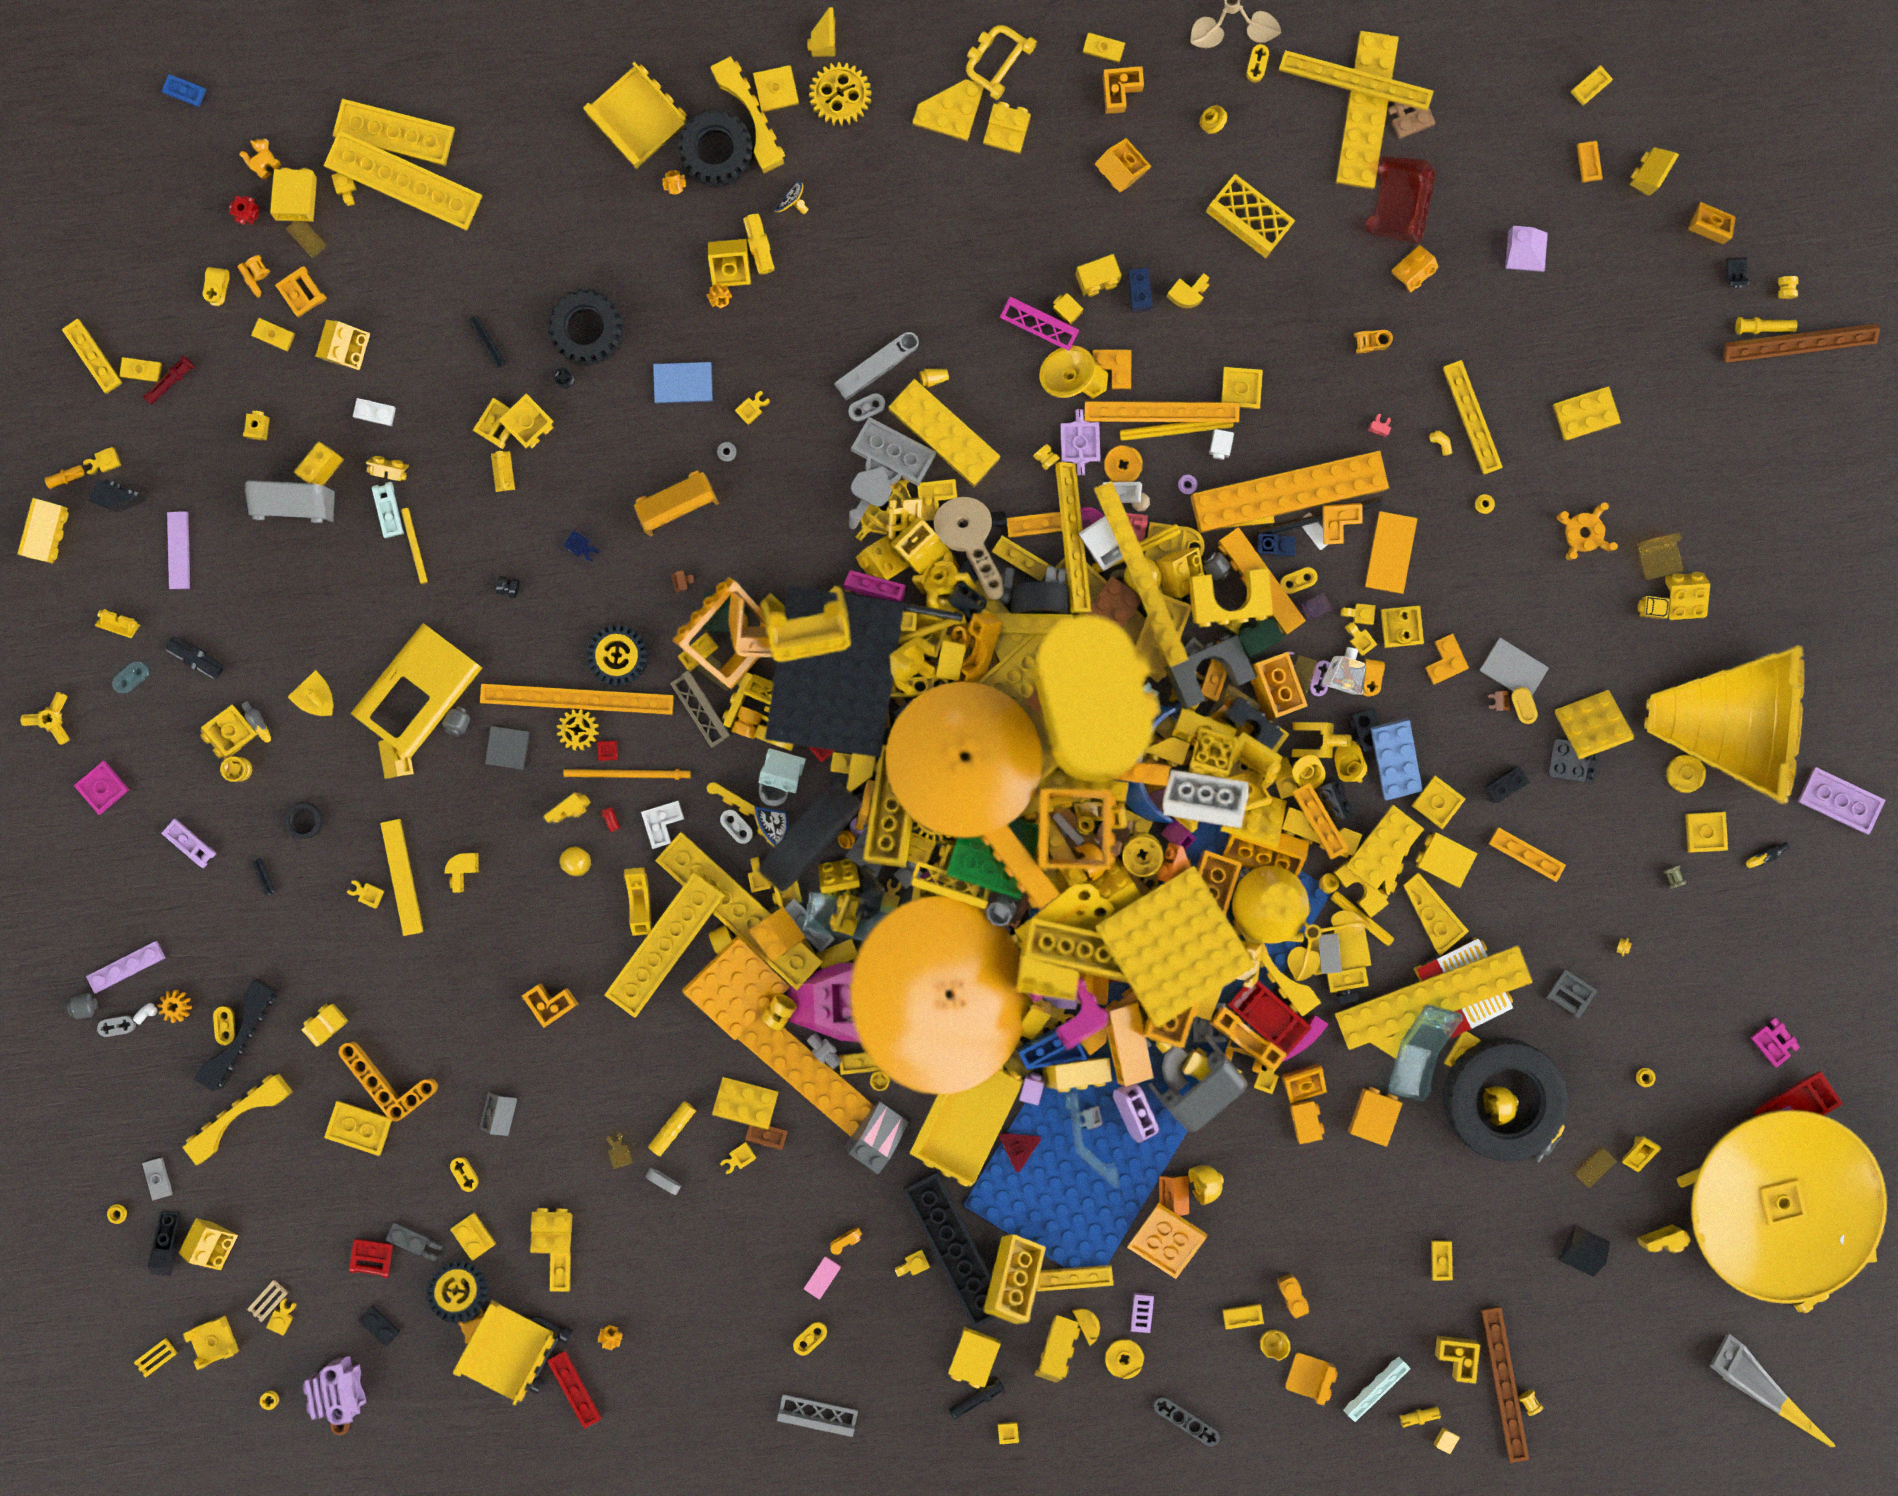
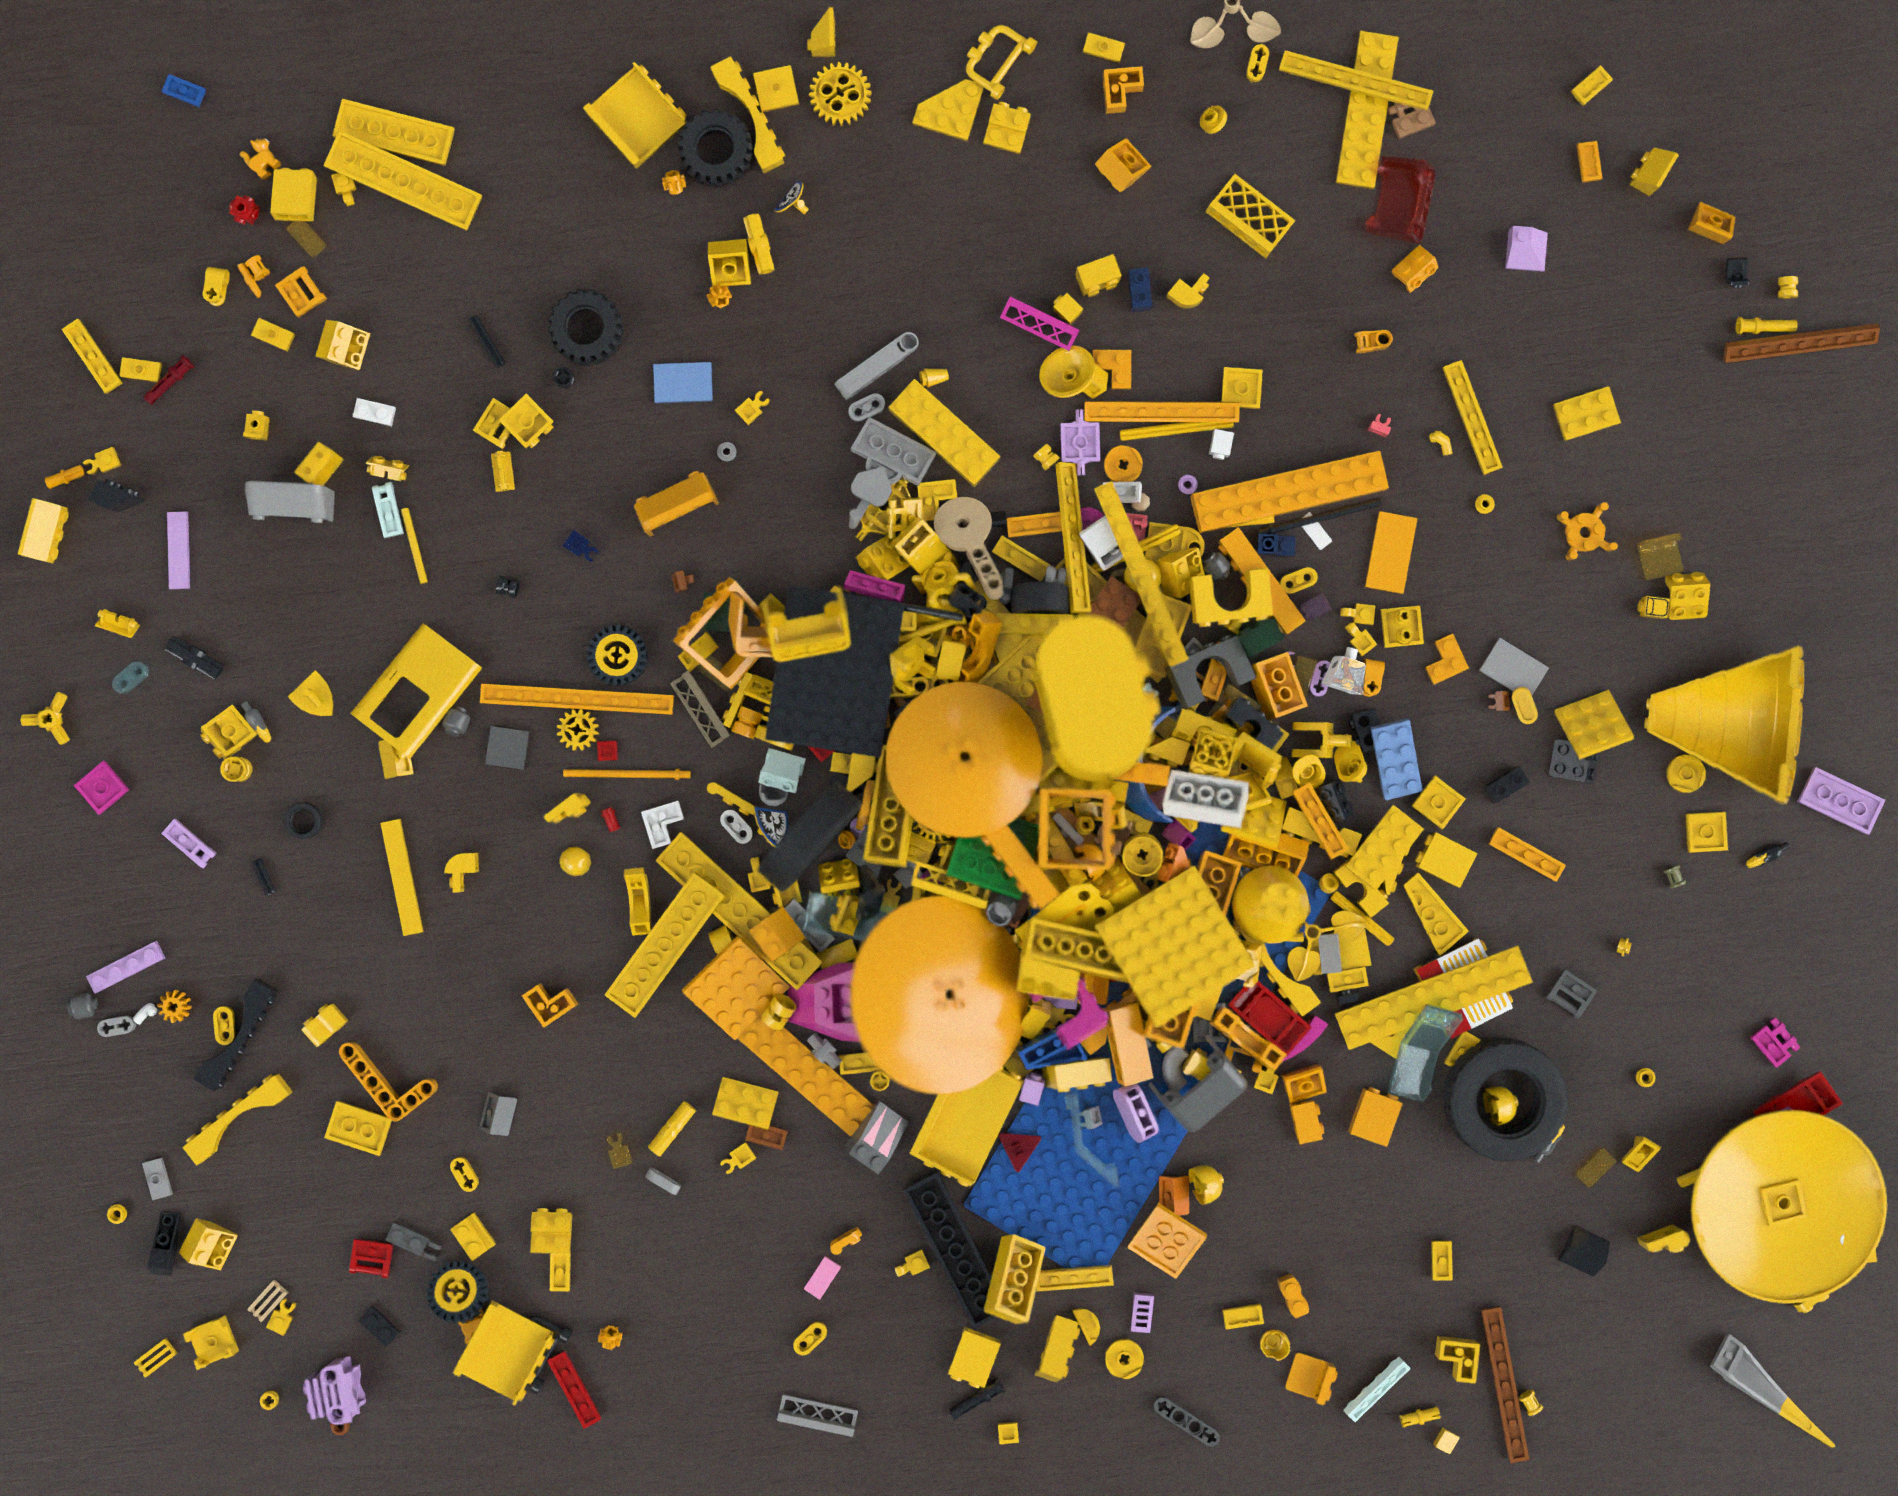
(368, 894): yellow plate -> none
(1335, 517): light orange plate -> none

